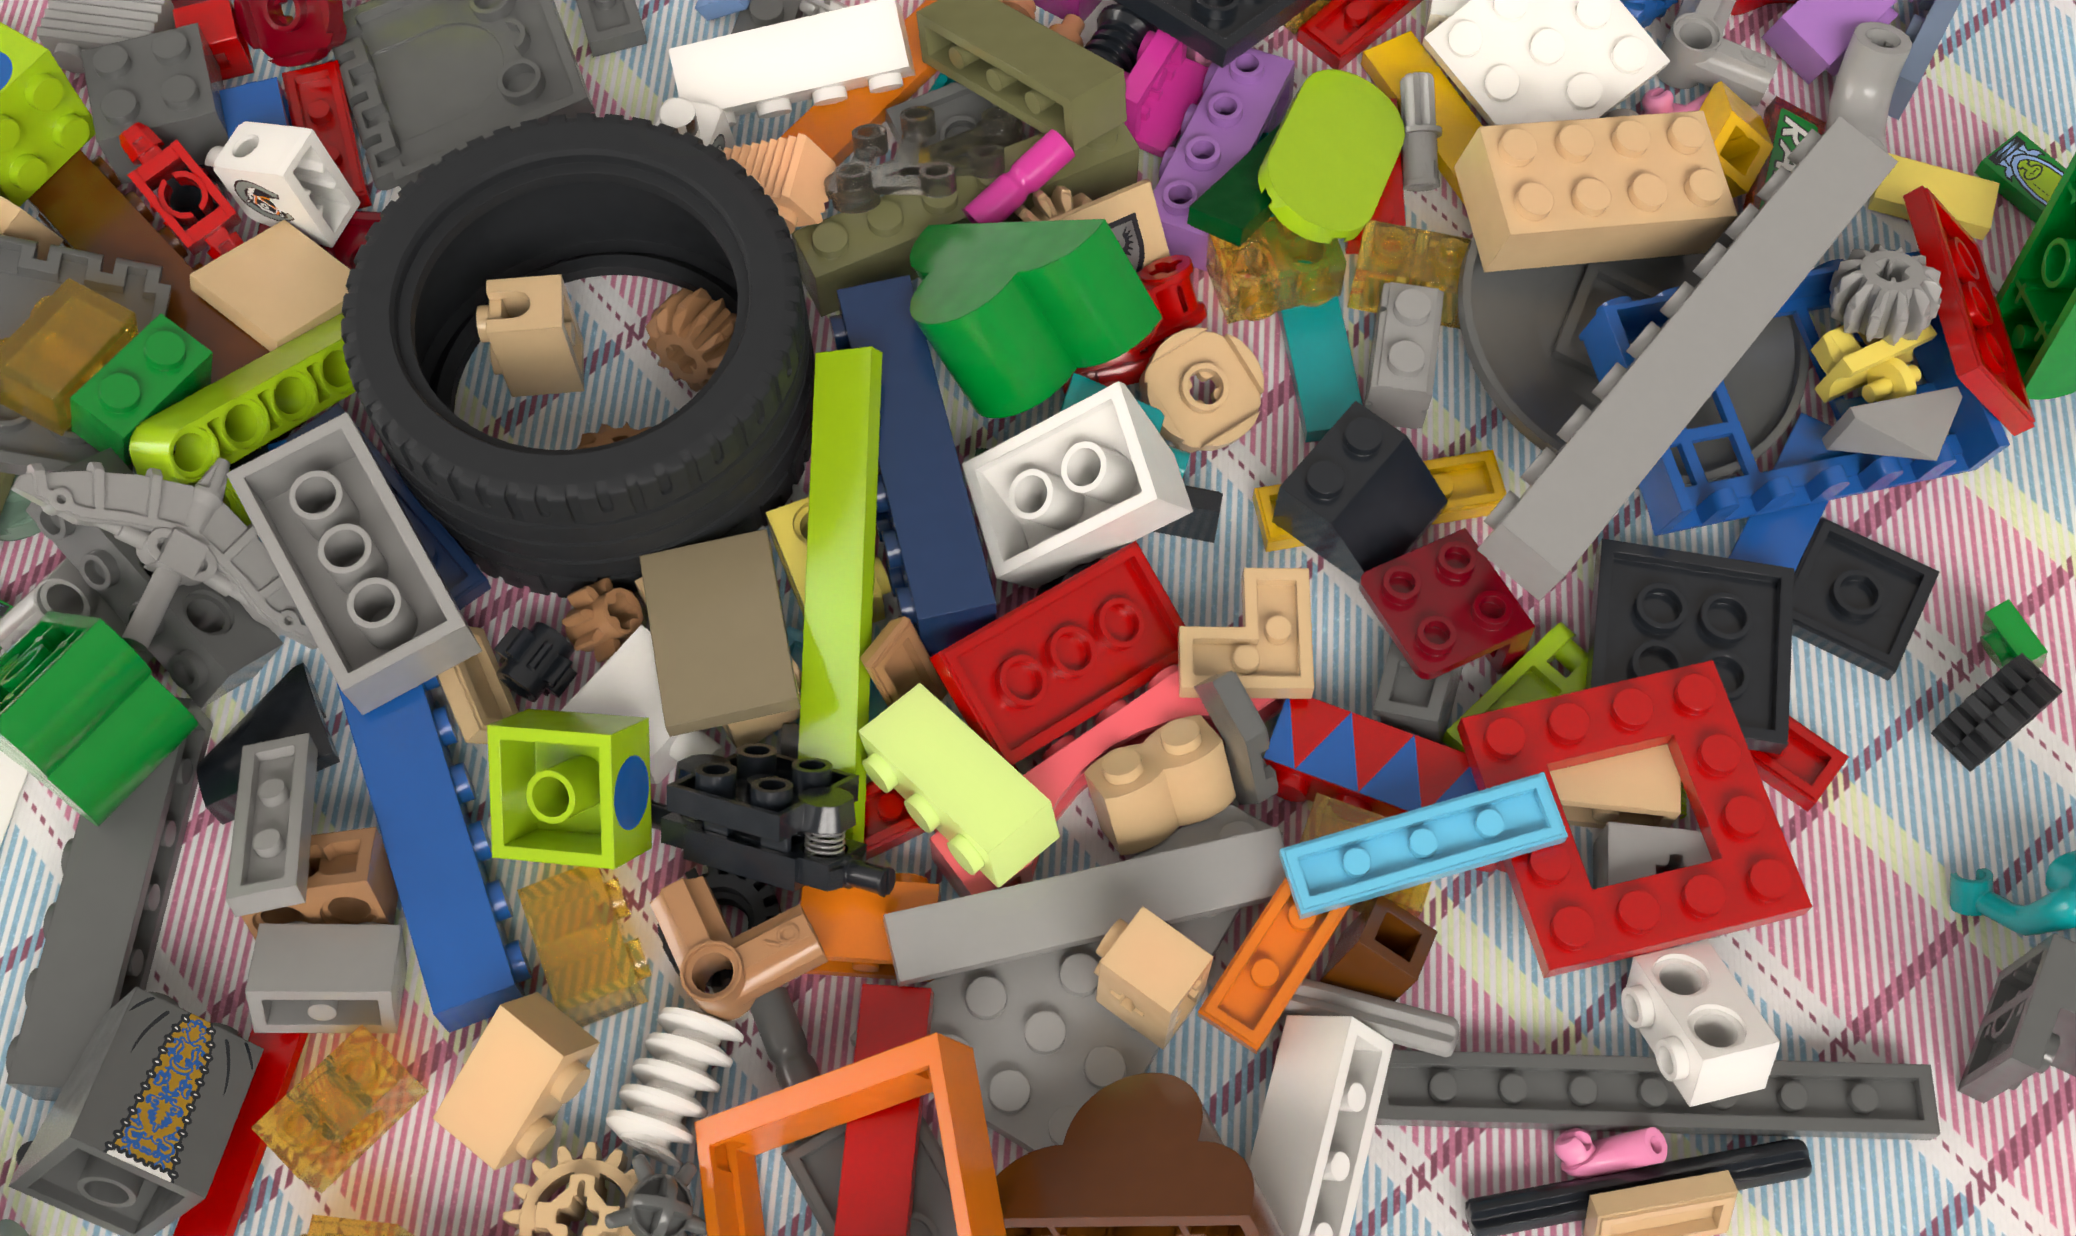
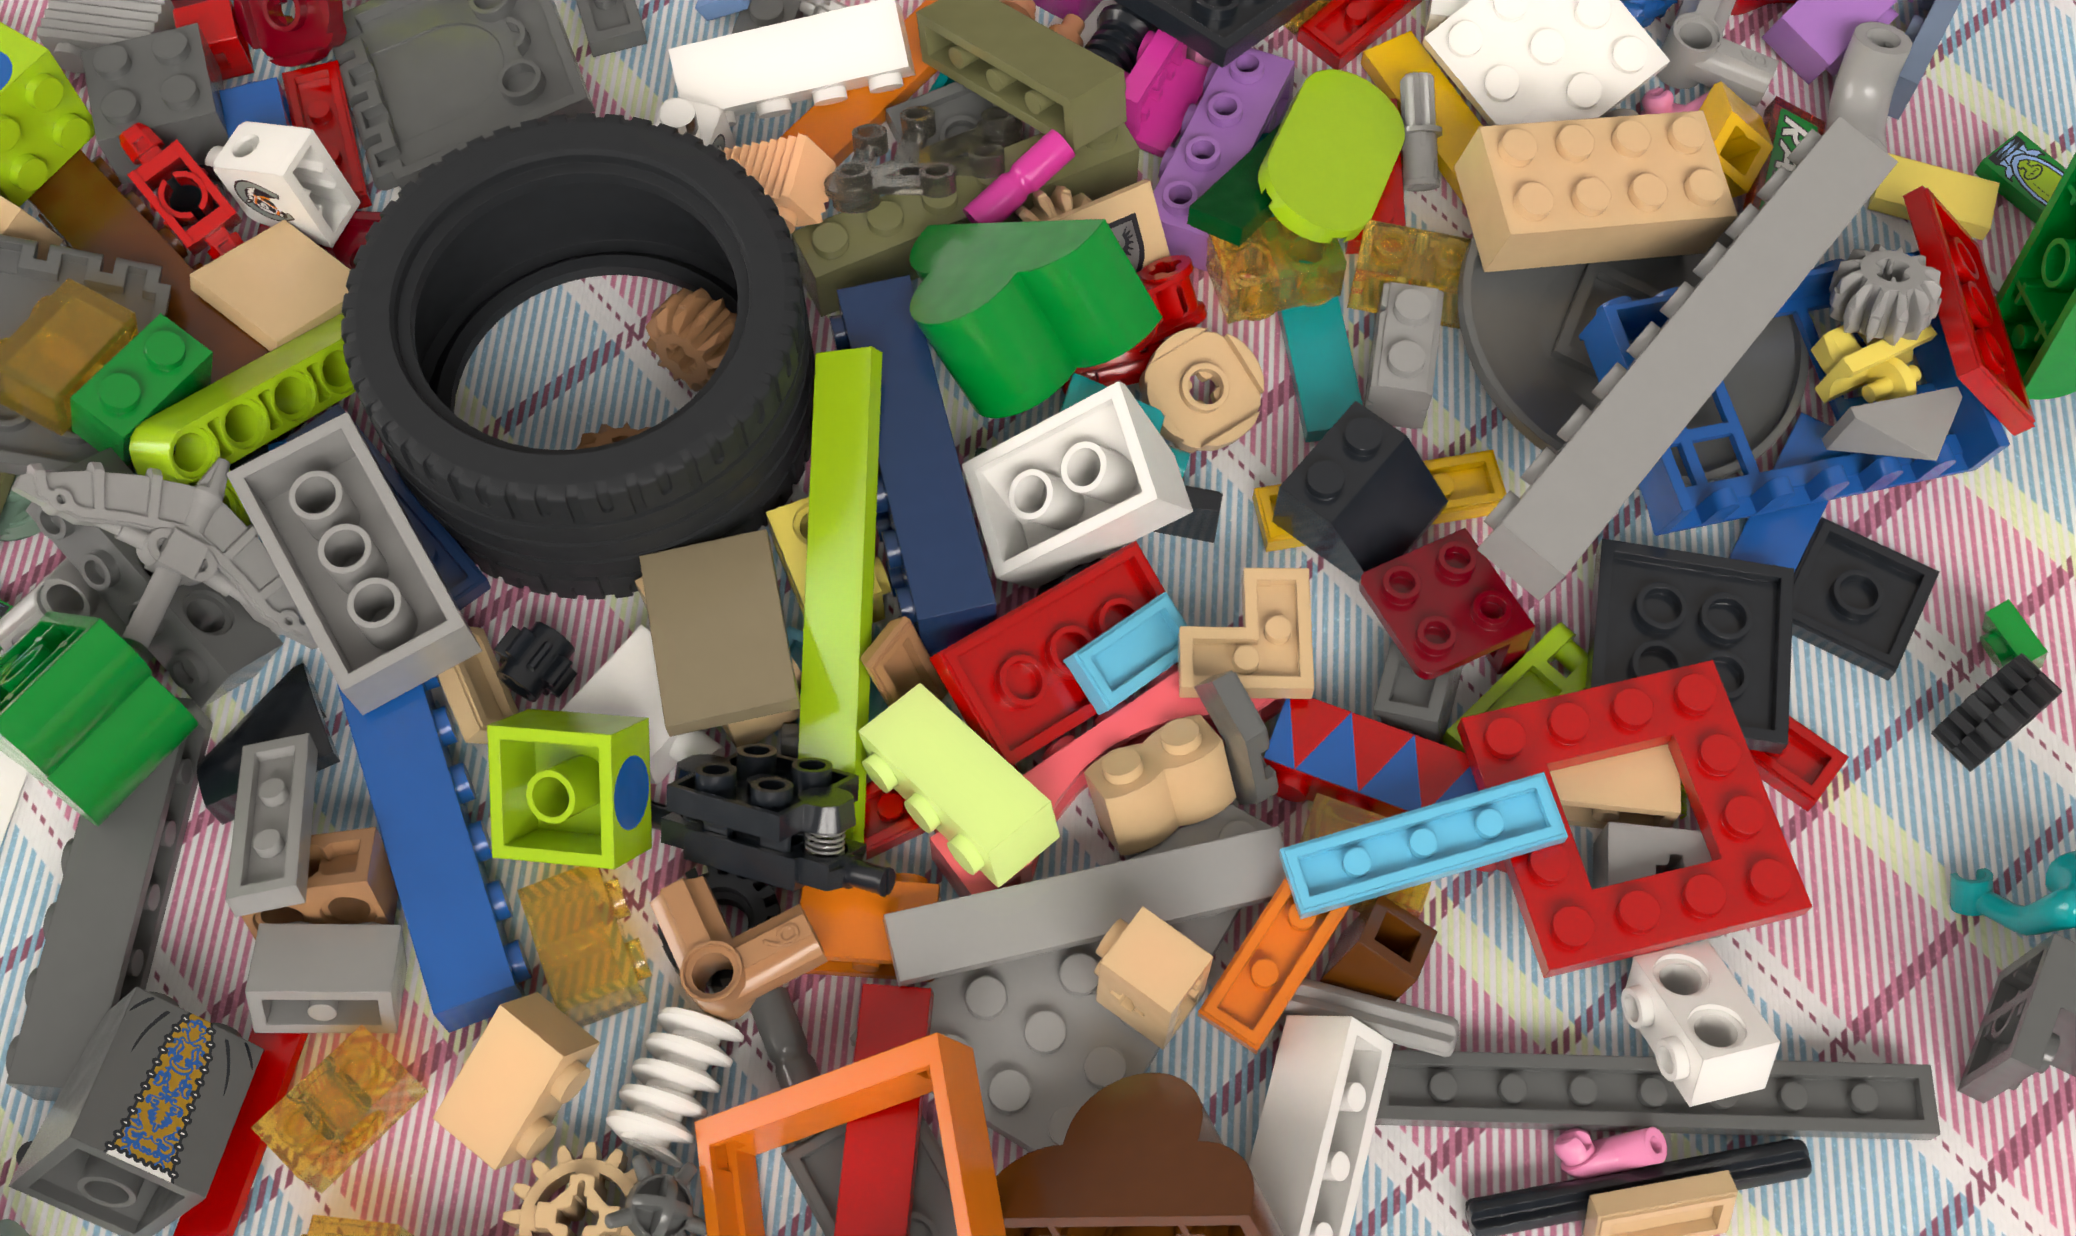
(532, 335): tan brick -> none
(602, 618): medium nougat gear -> none
(1128, 654): none -> medium azure tile

